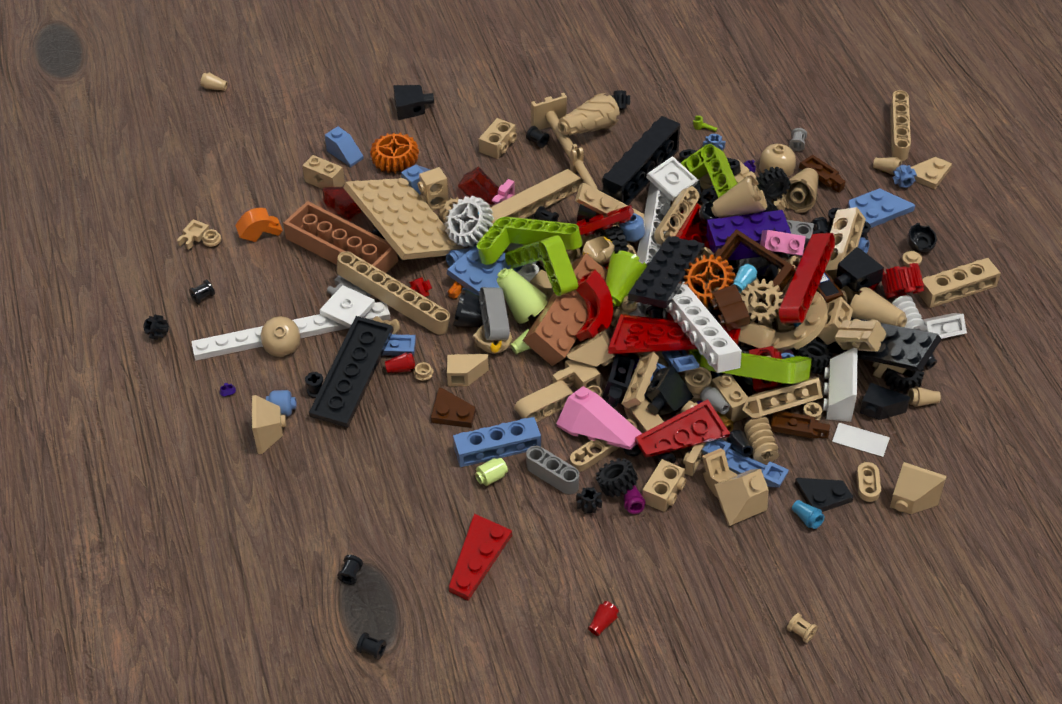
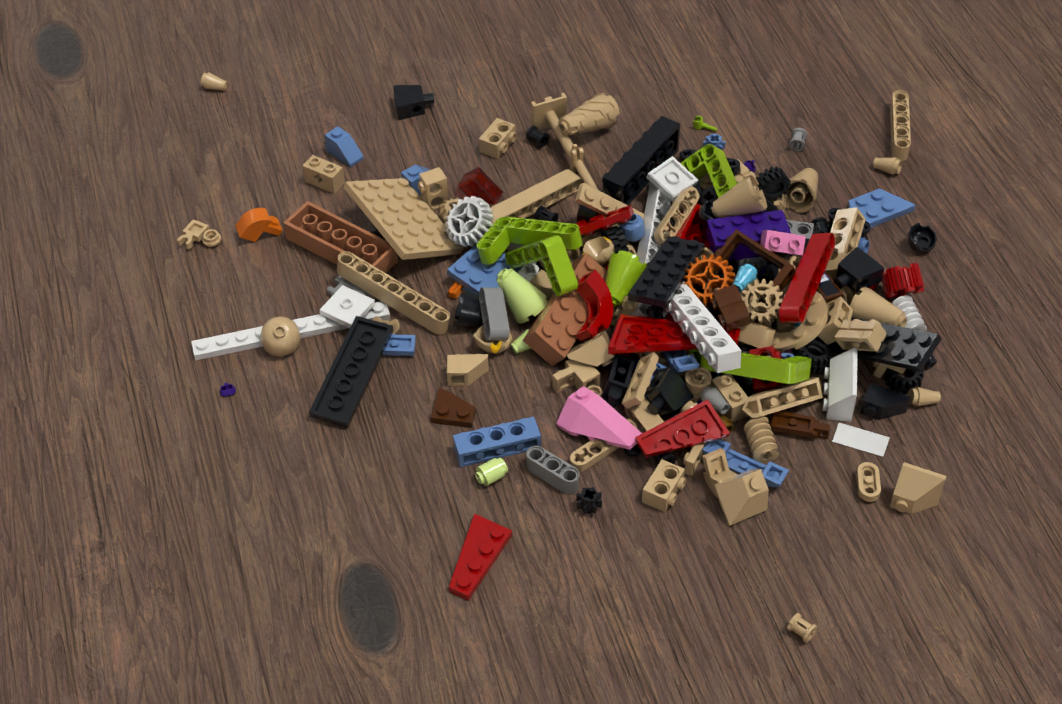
(156, 327): black gear -> none
(202, 291): black bush -> none
(266, 423): tan slope -> none
(283, 399): medium blue head -> none
(314, 381): black bush -> none
(340, 201): clear red slope -> none
(350, 569): black bush -> none
(371, 646): black bush -> none
(394, 152): orange gear -> none
(401, 363): red cone -> none
(421, 286): red gear -> none
(423, 371): tan plate -> none
(454, 255): medium blue cone -> none
(504, 192): bright pink plate -> none
(544, 401): tan beam -> none
(604, 616): red cone -> none
(616, 477): black tyre -> none
(621, 98): black gear -> none
(634, 501): magenta cone -> none
(739, 443): black cone -> none
(778, 156): tan cylinder -> none
(808, 514): dark azure cone -> none
(816, 408): tan bush -> none
(824, 493): black wing -> none
(826, 174): reddish brown hinge -> none
(904, 176): medium blue gear -> none
(911, 257): tan plate -> none
(931, 171): tan wing -> none
(946, 325): white panel -> none
(959, 282): tan brick -> none

